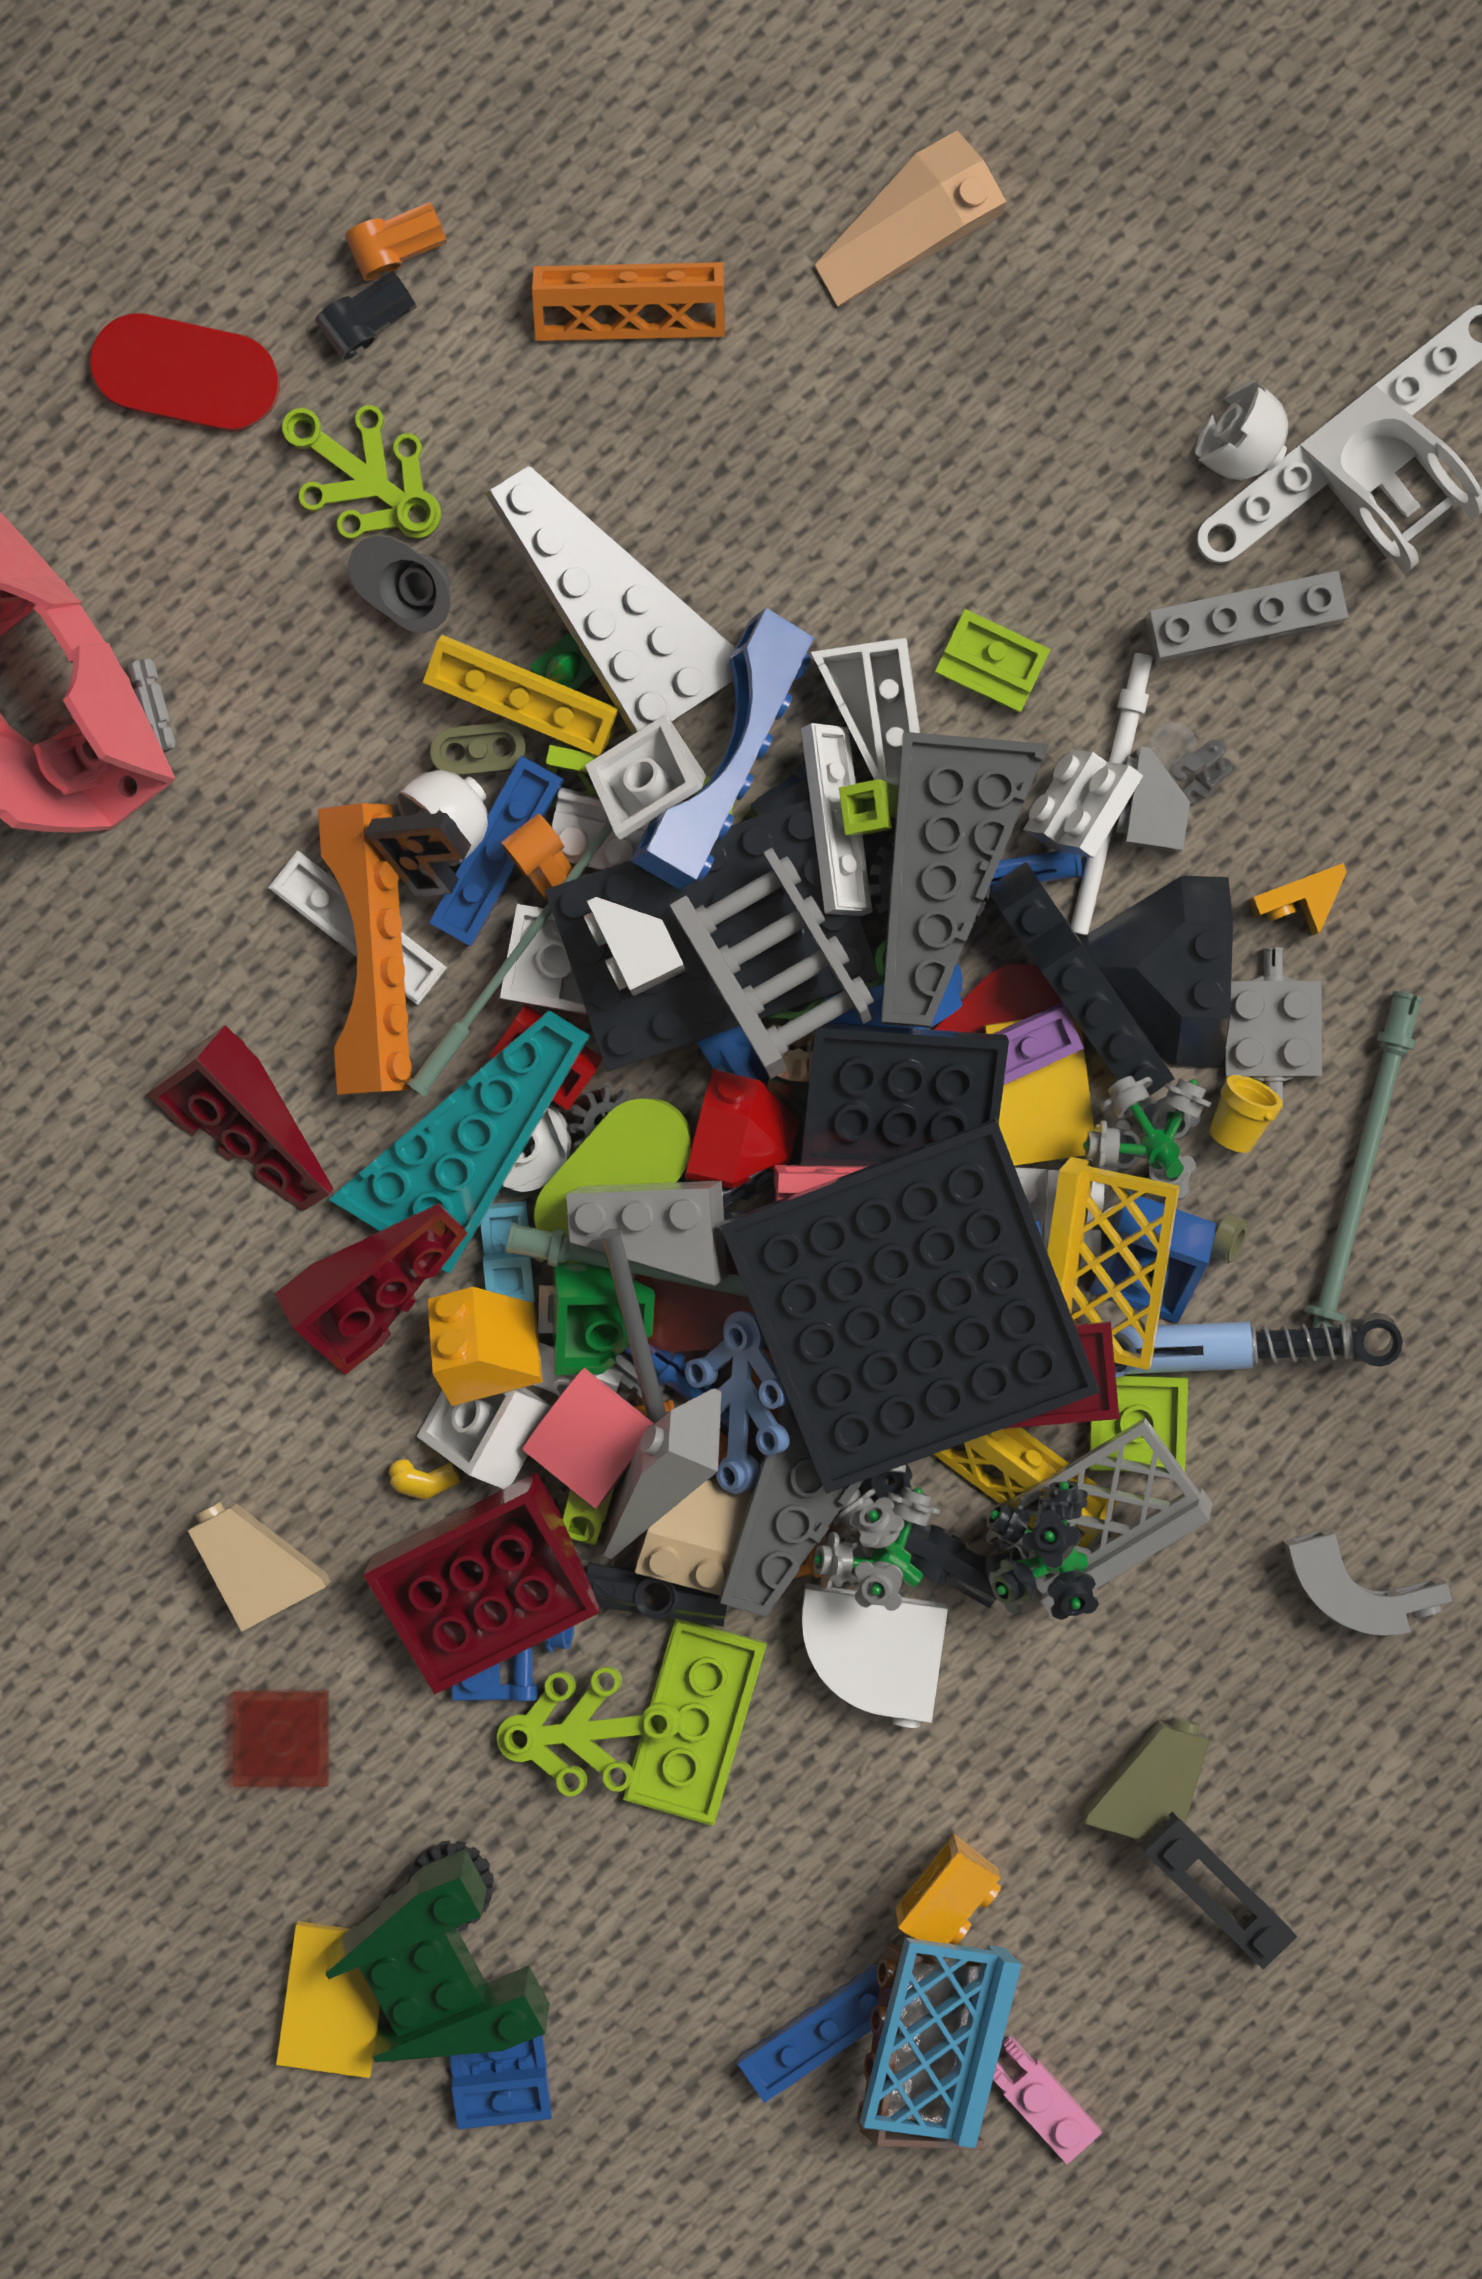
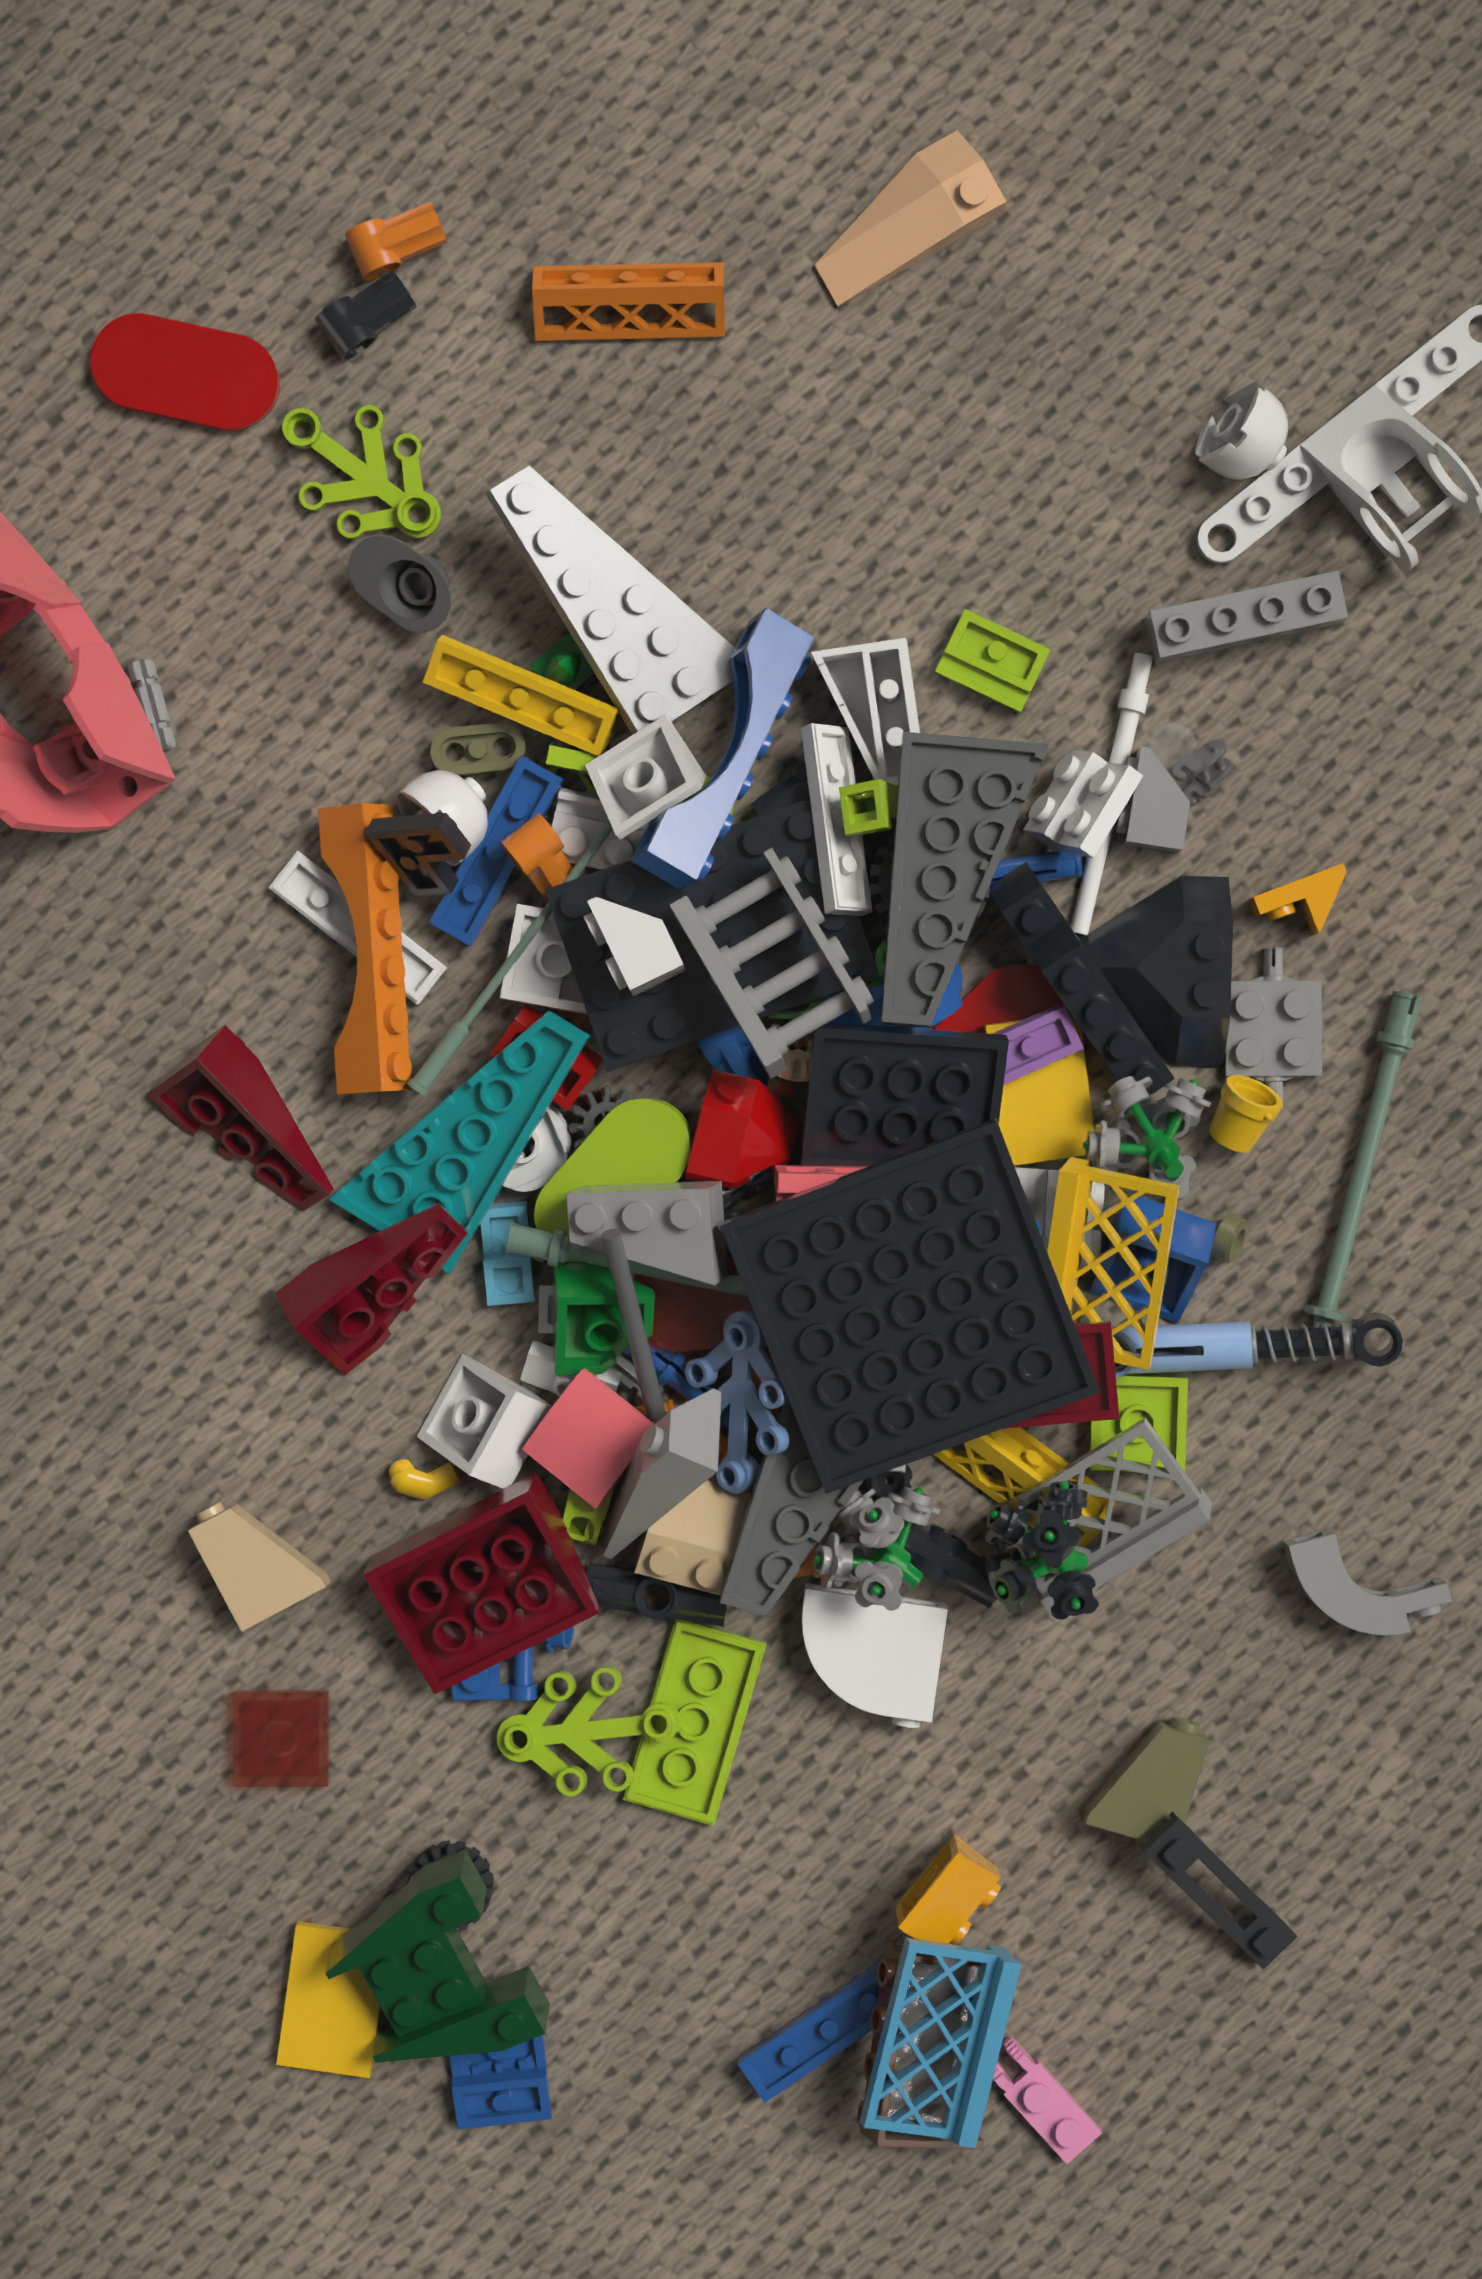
(483, 1344): light orange slope -> none

